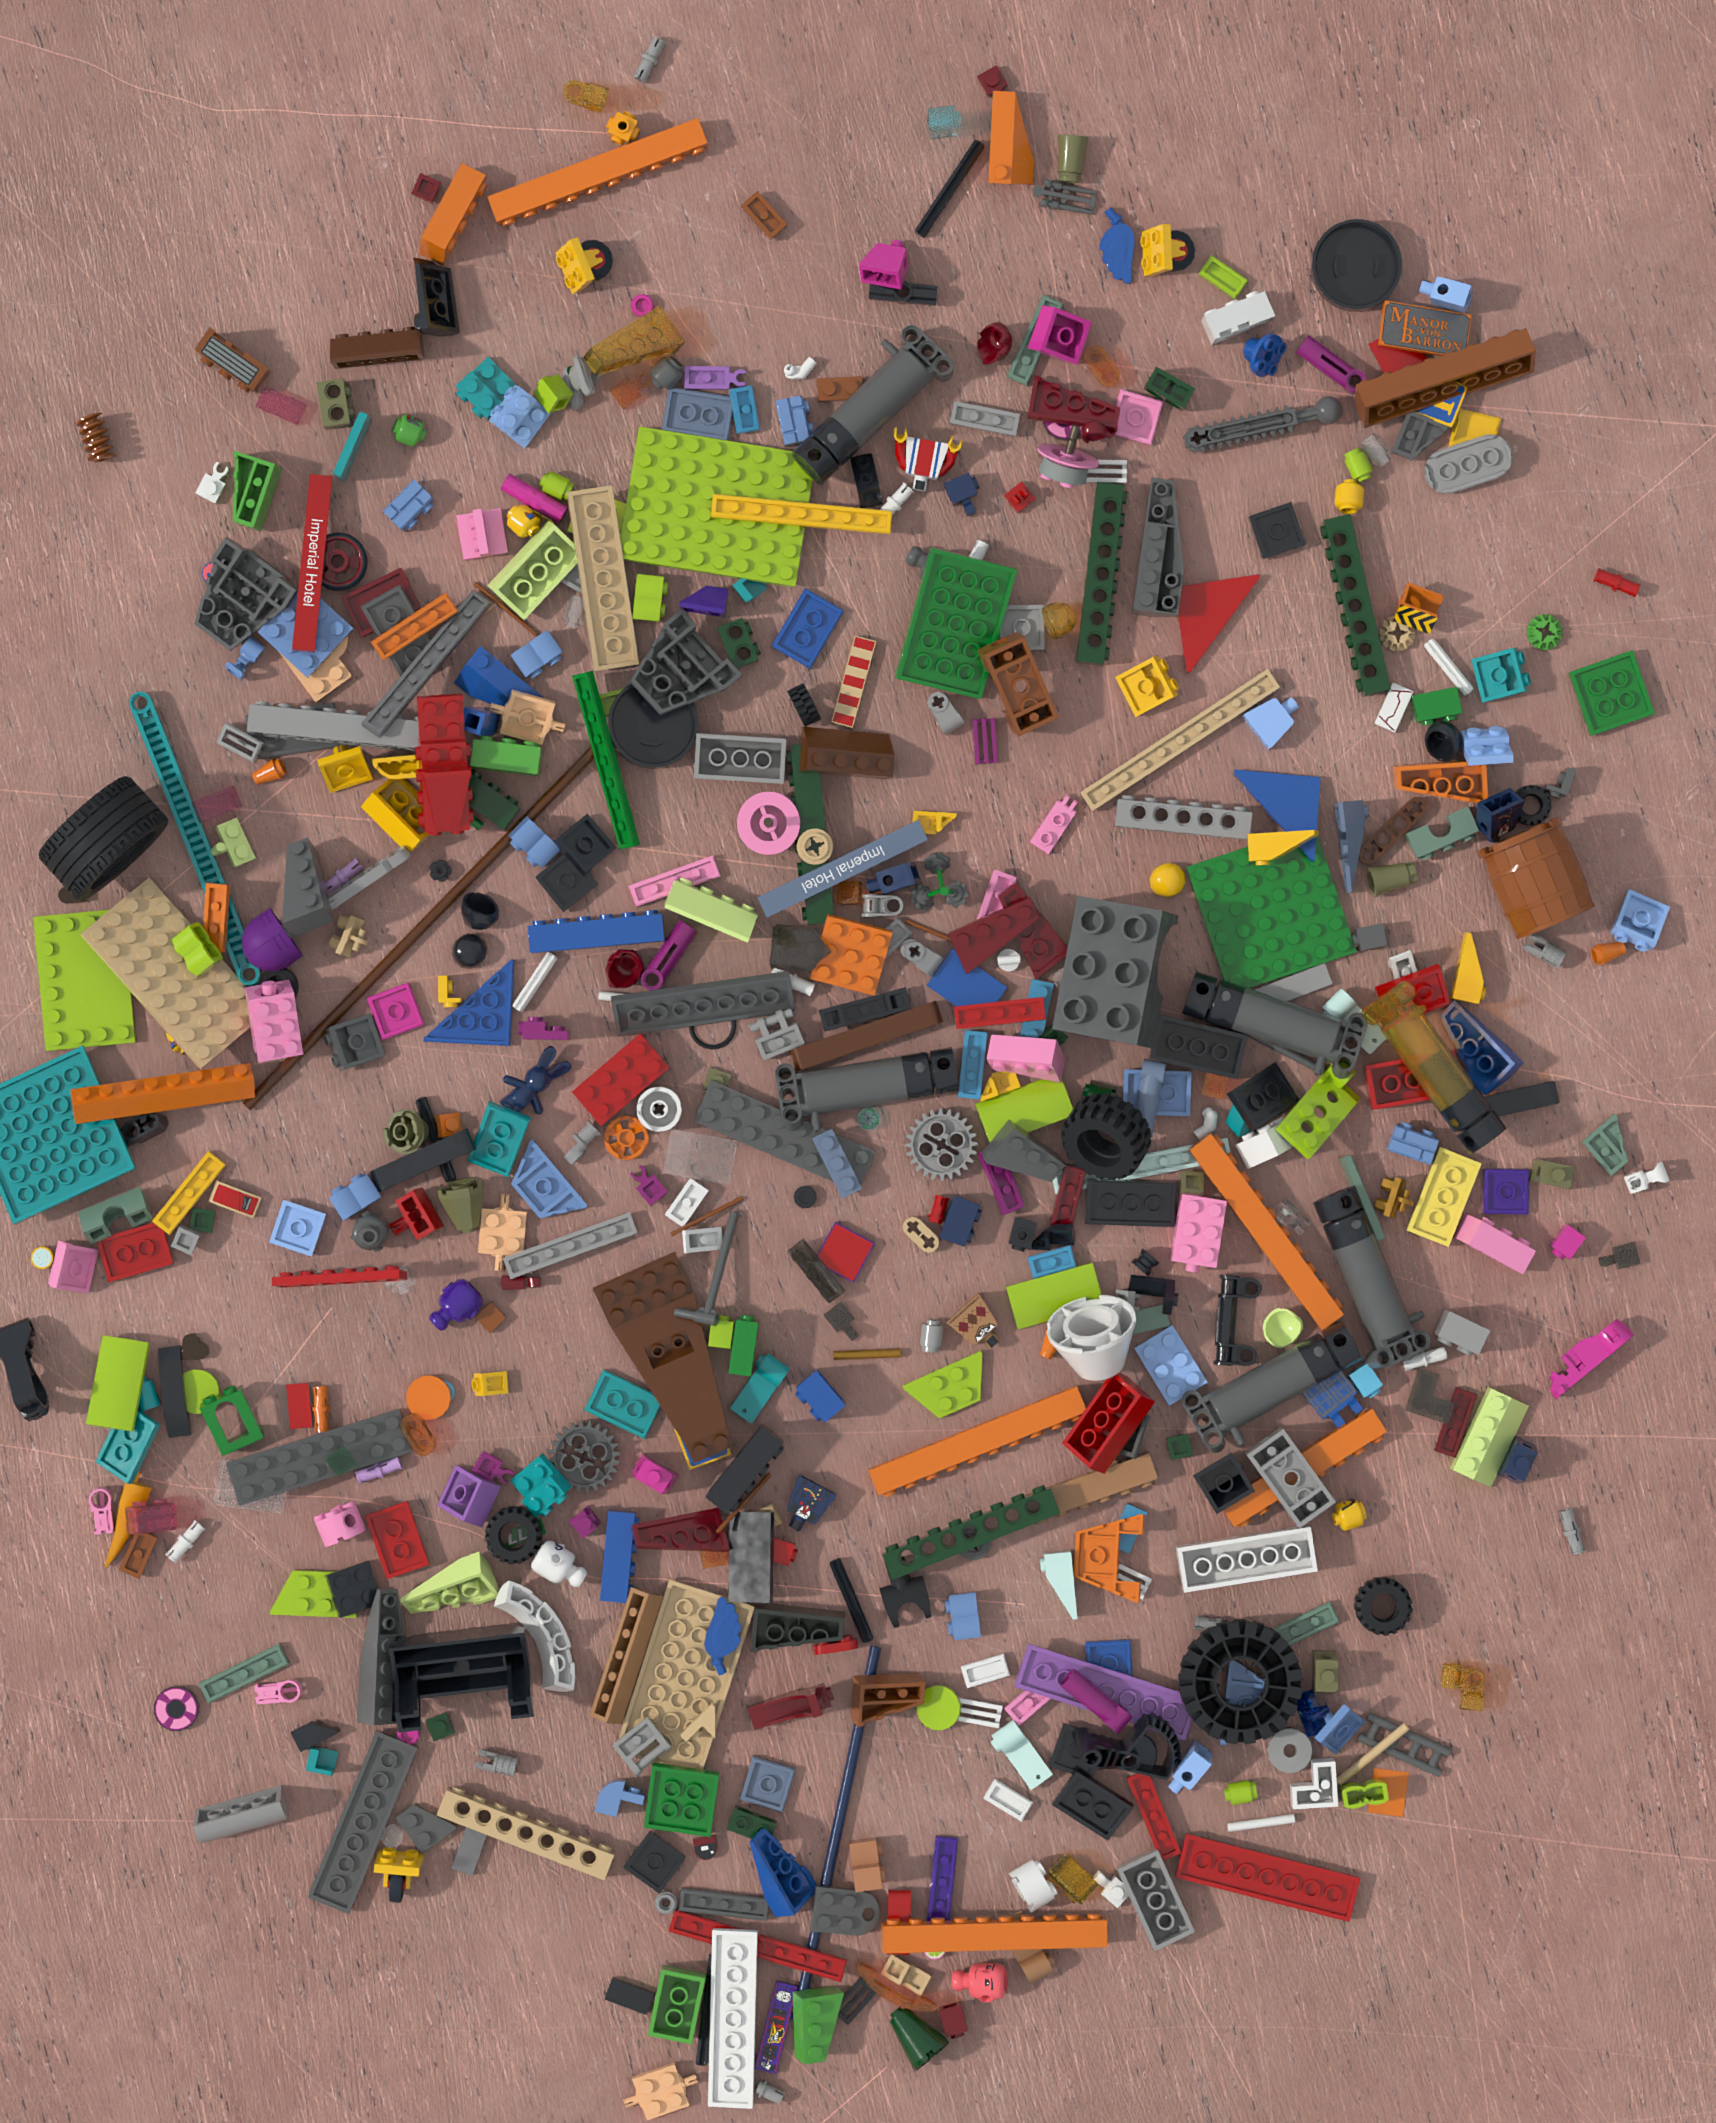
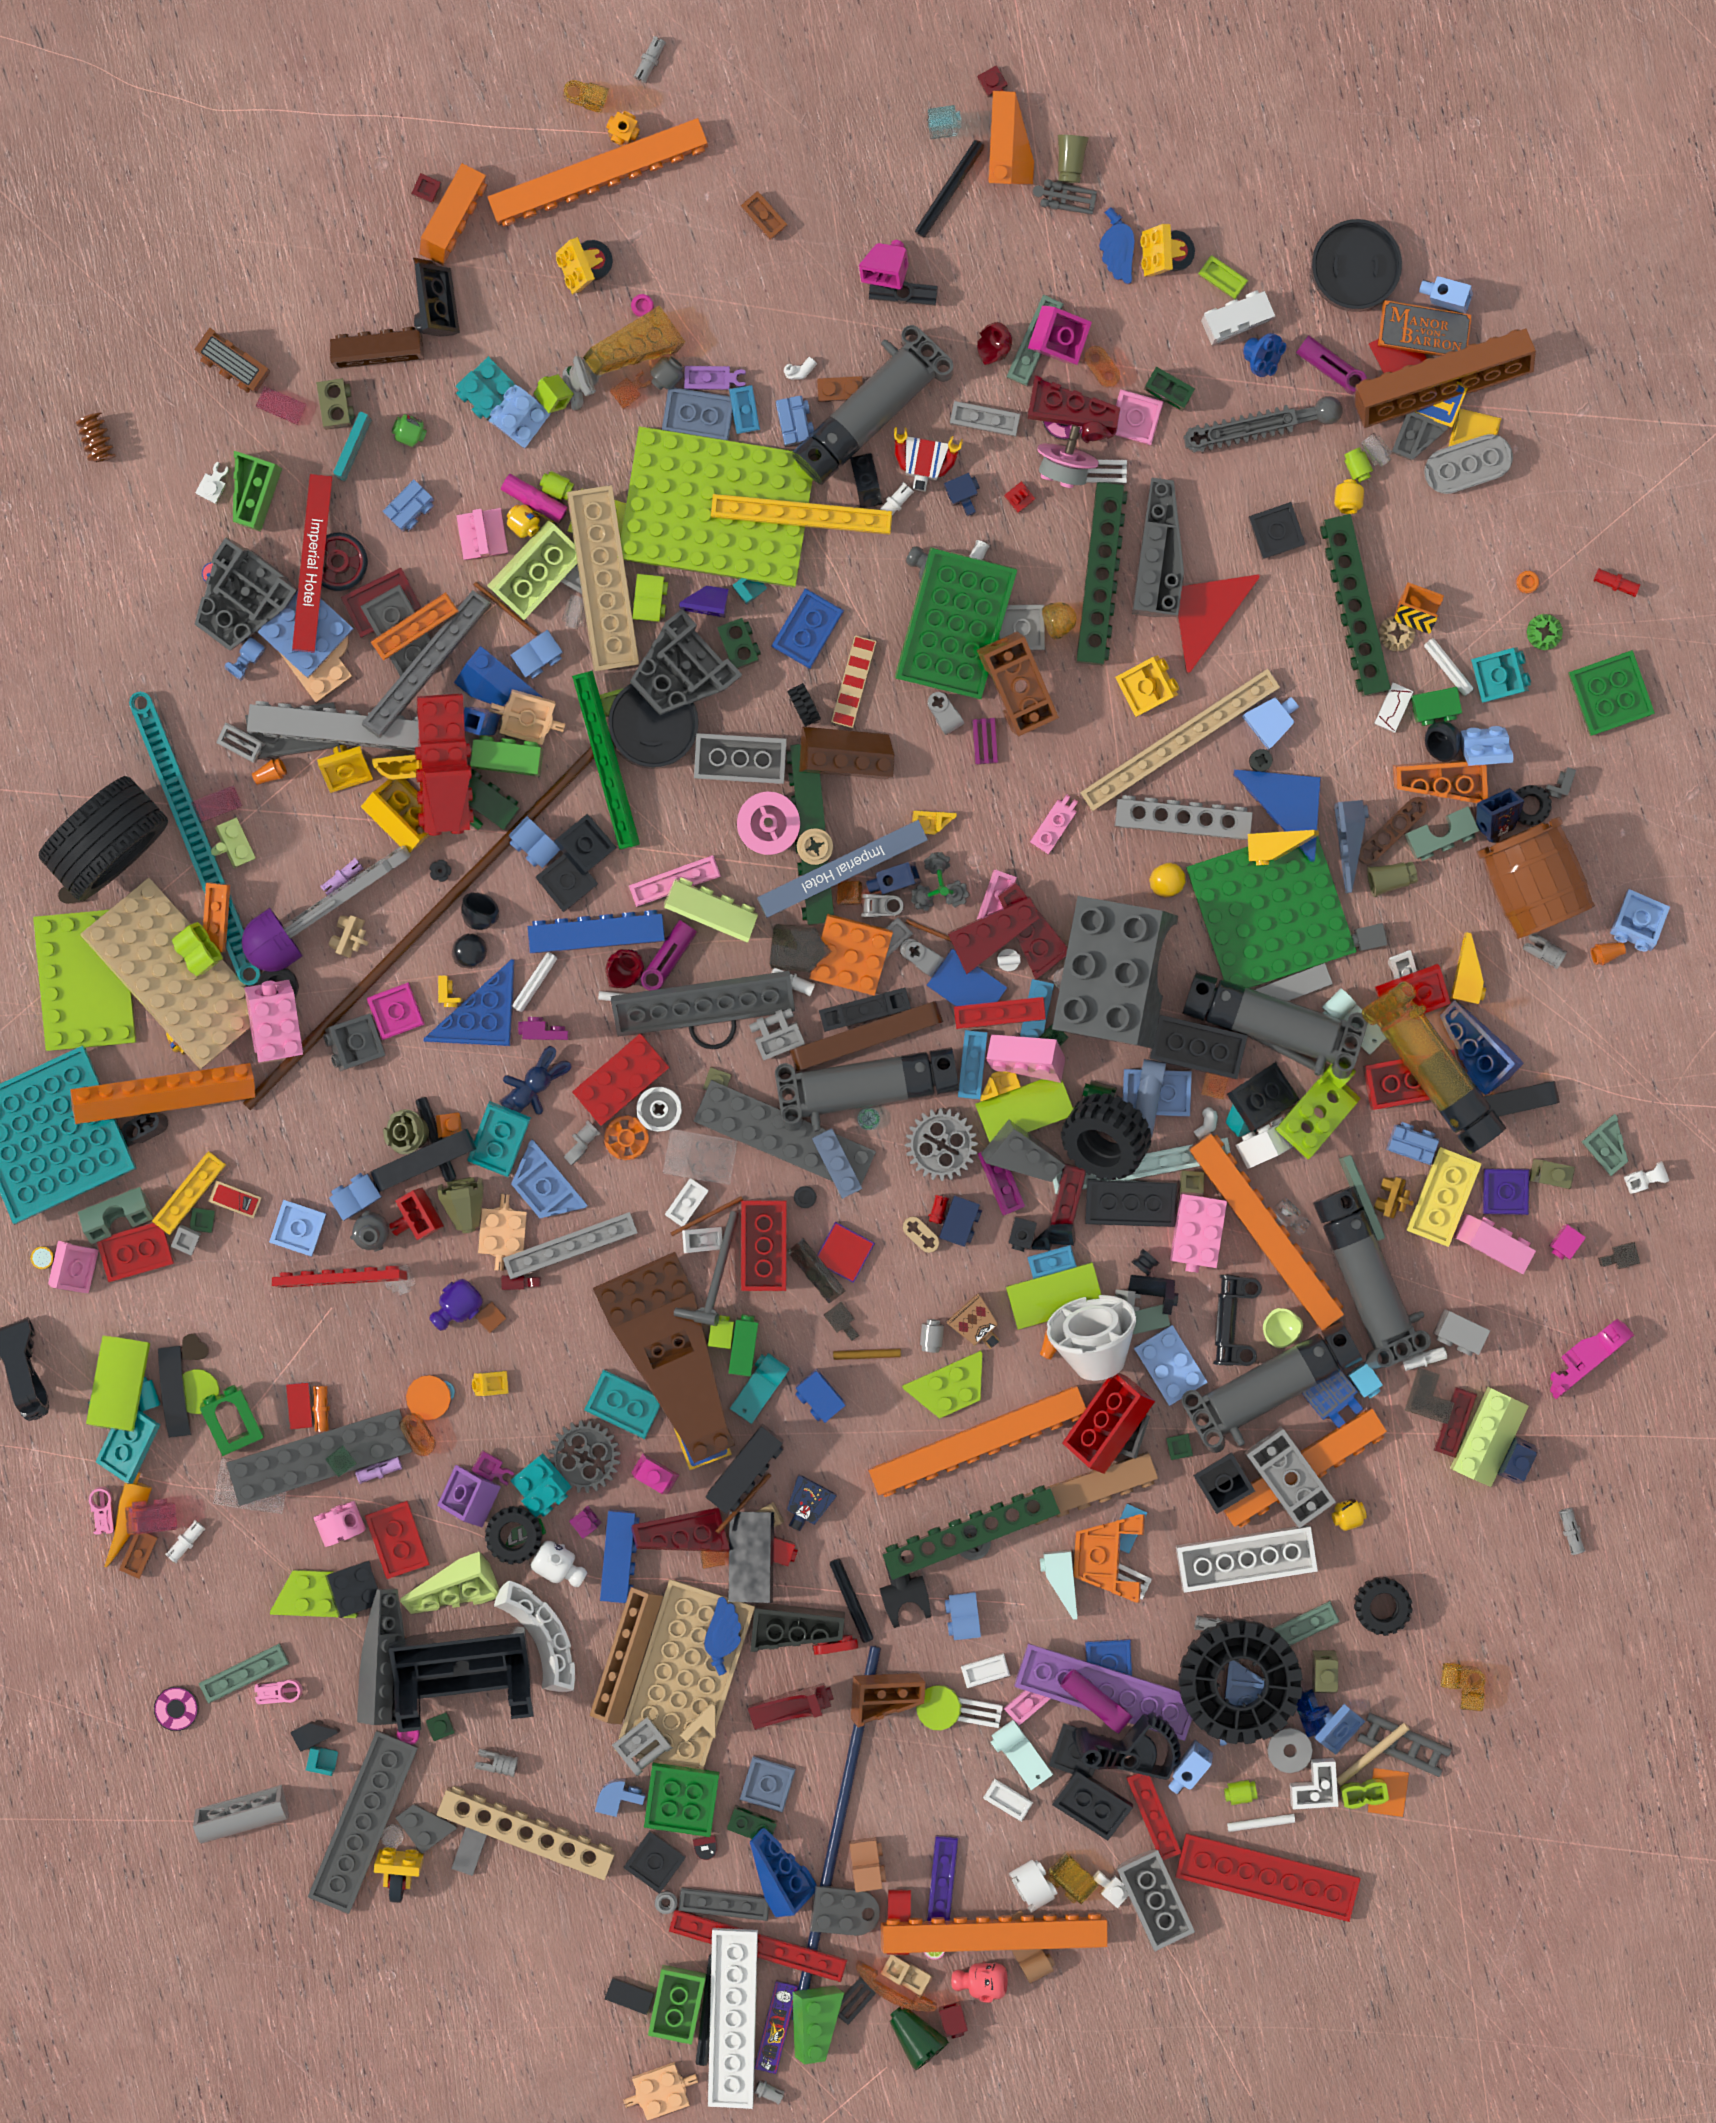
(305, 892): dark grey wedge -> none
(650, 1188): magenta plate -> none
(763, 1245): none -> red brick
(1255, 763): none -> pearl dark grey wheel
(1527, 582): none -> orange tile

